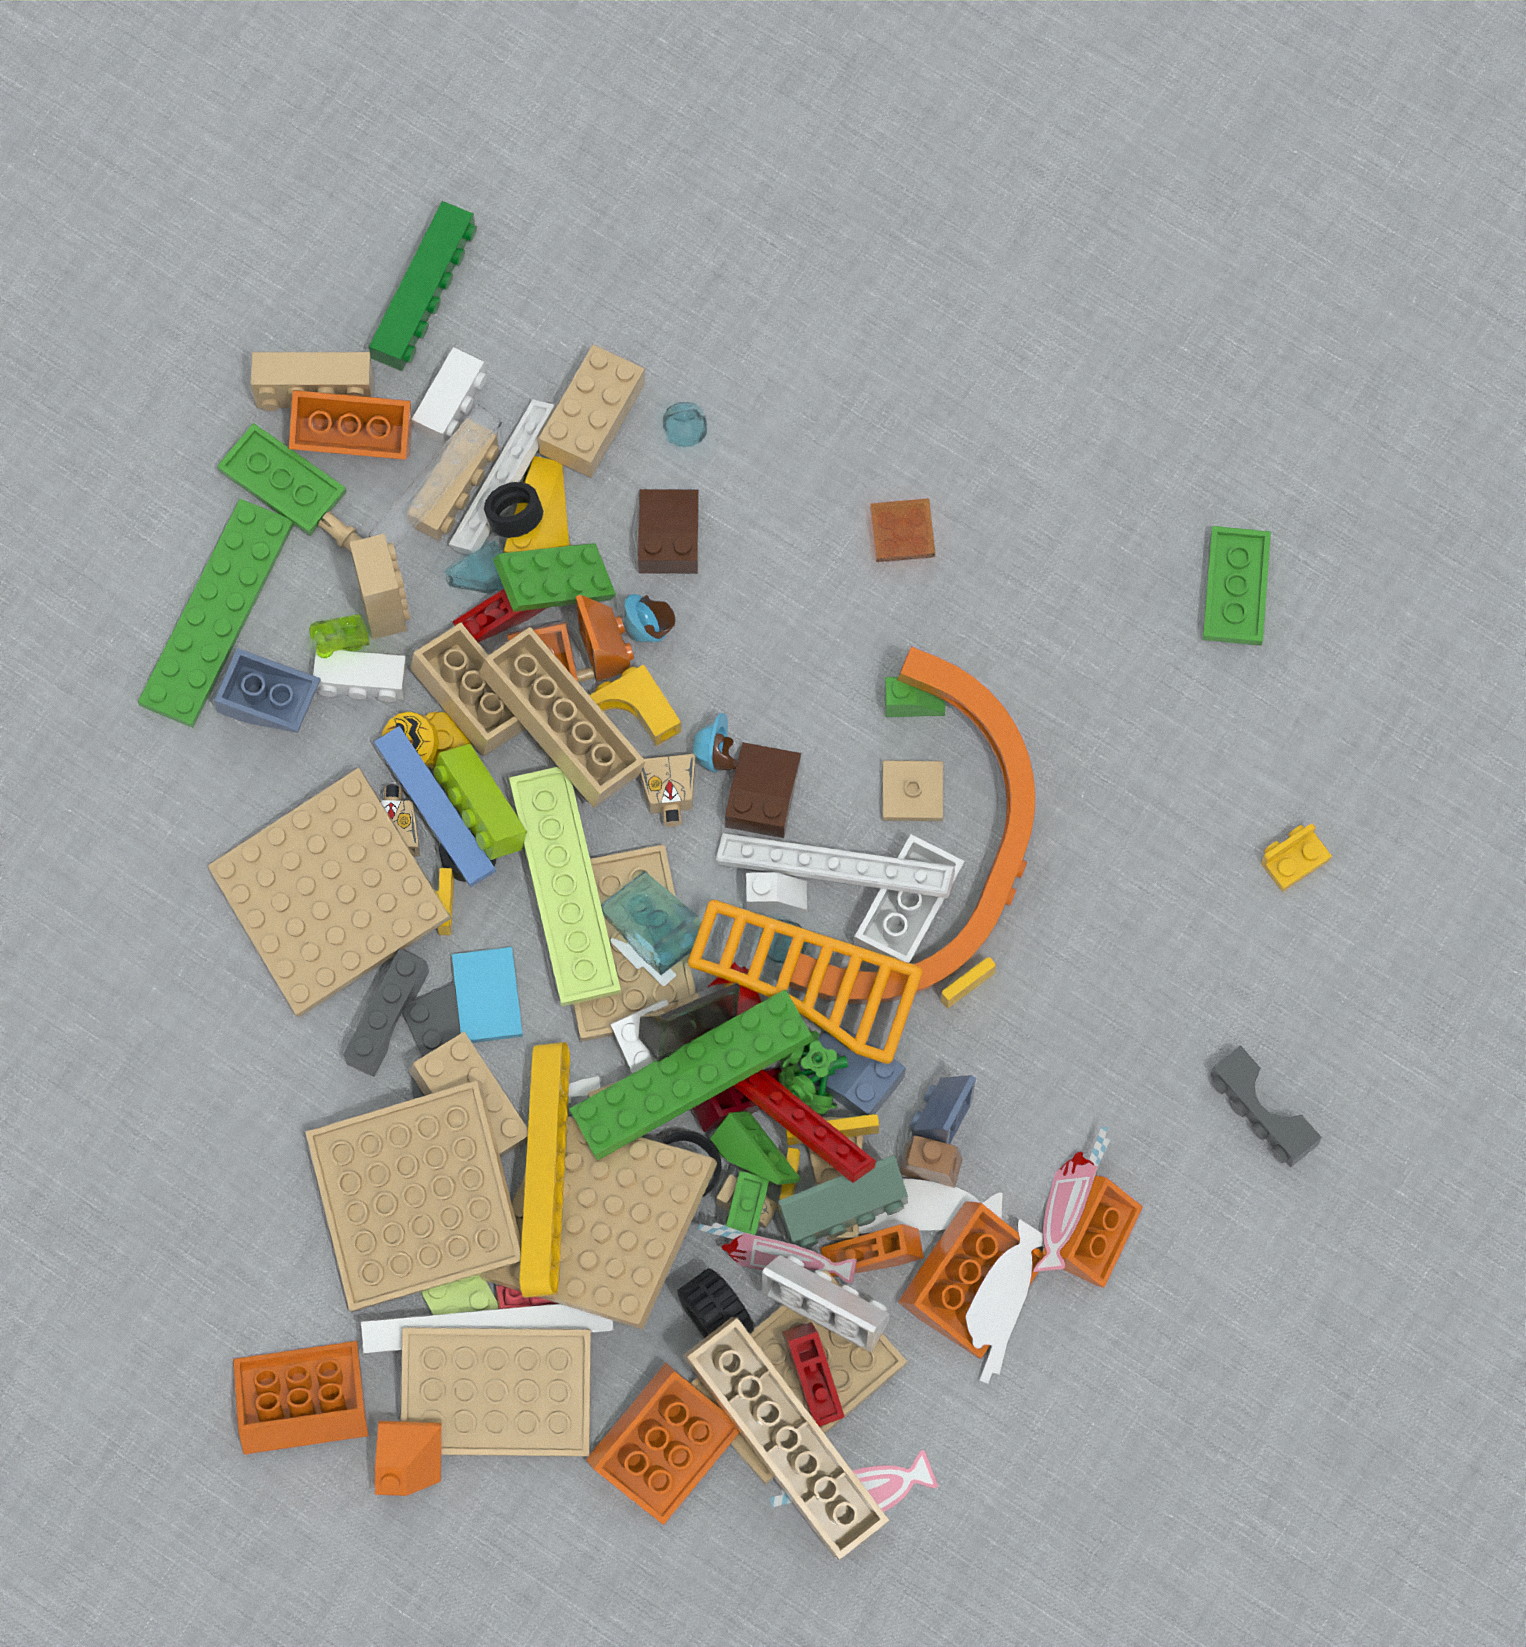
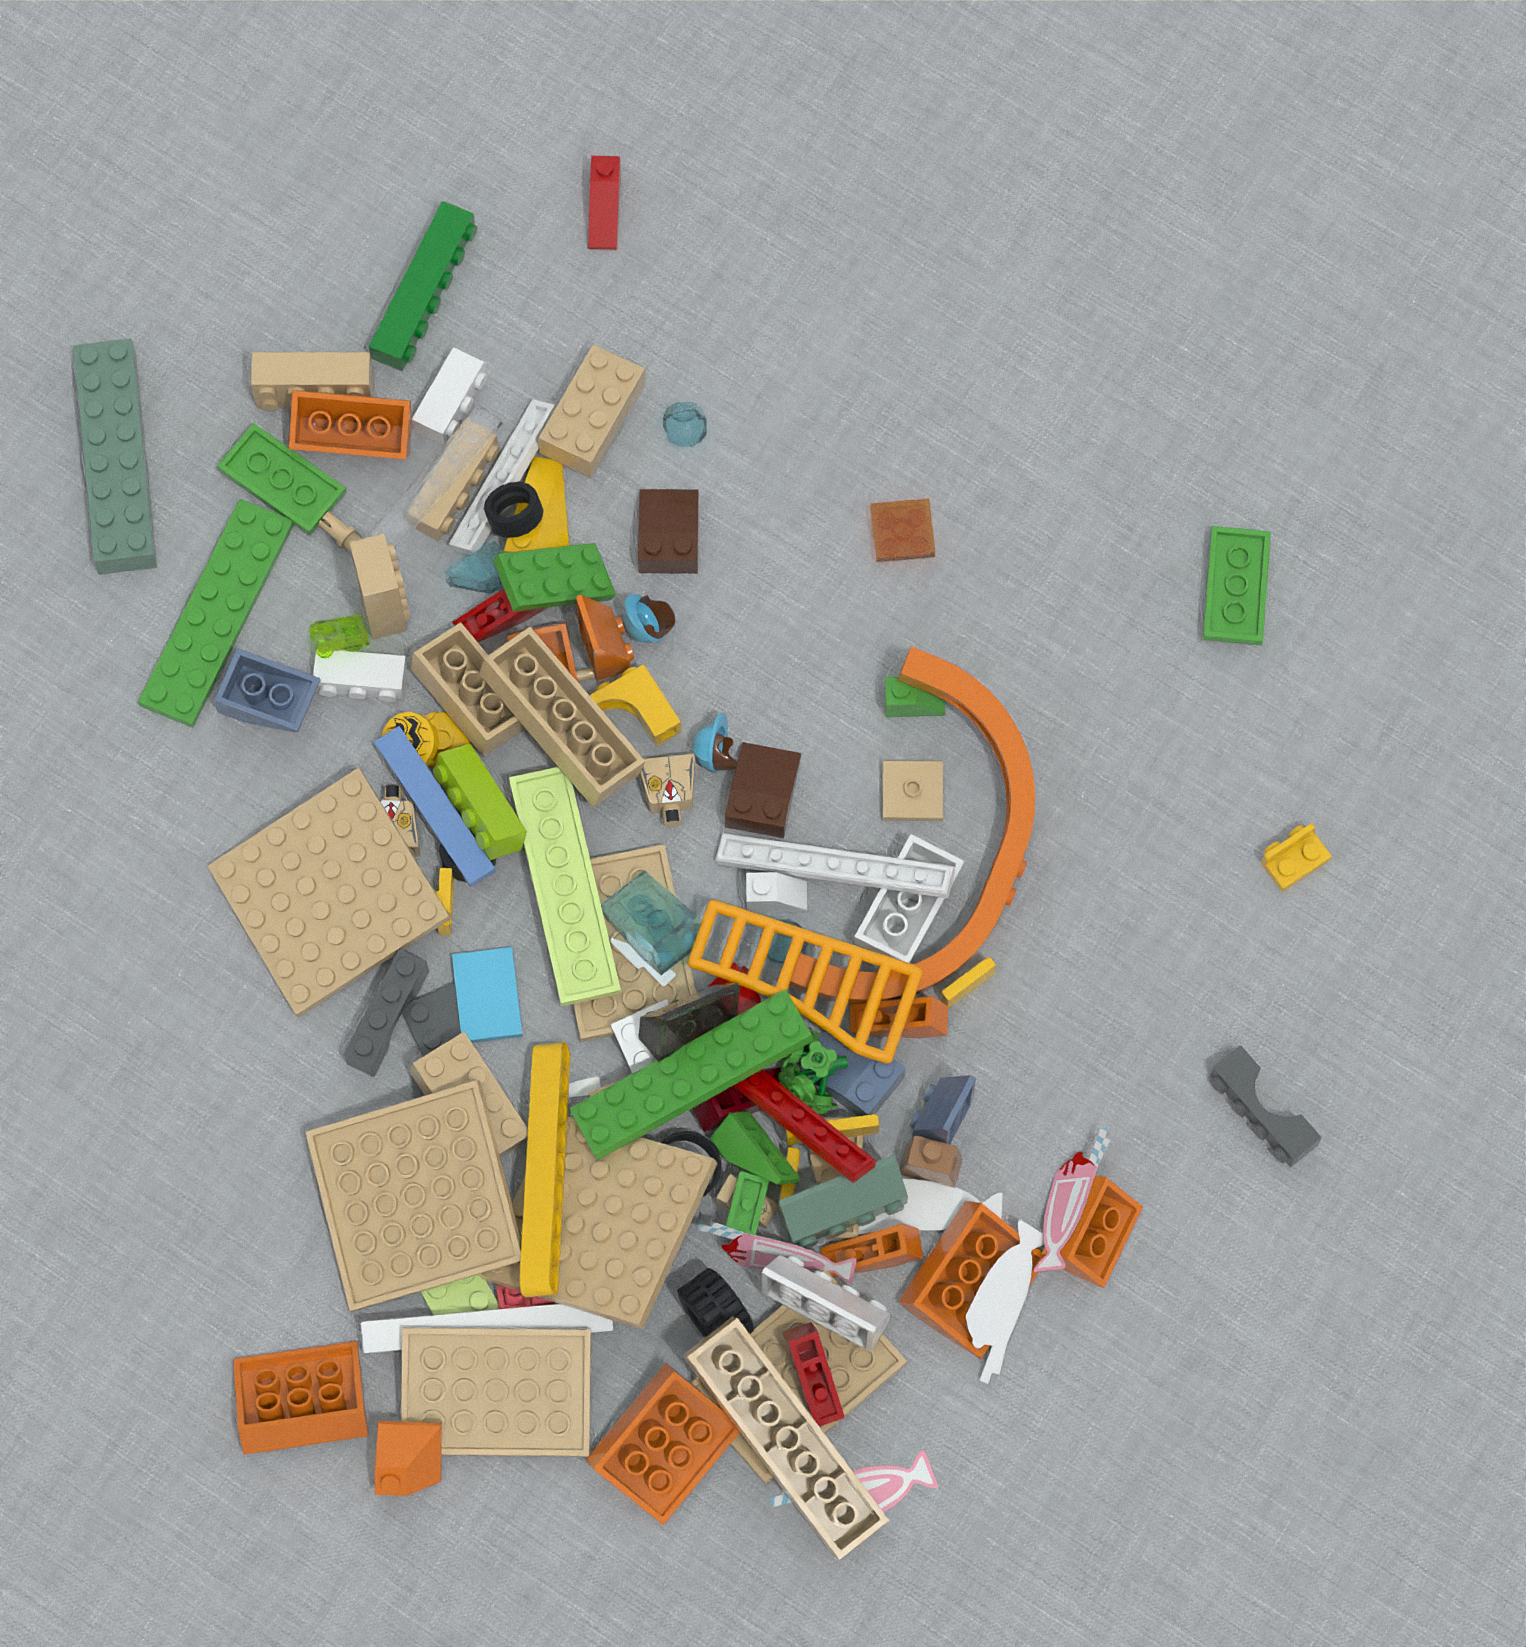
(115, 456): none -> sand green brick
(604, 202): none -> red slope
(926, 1018): none -> orange slope

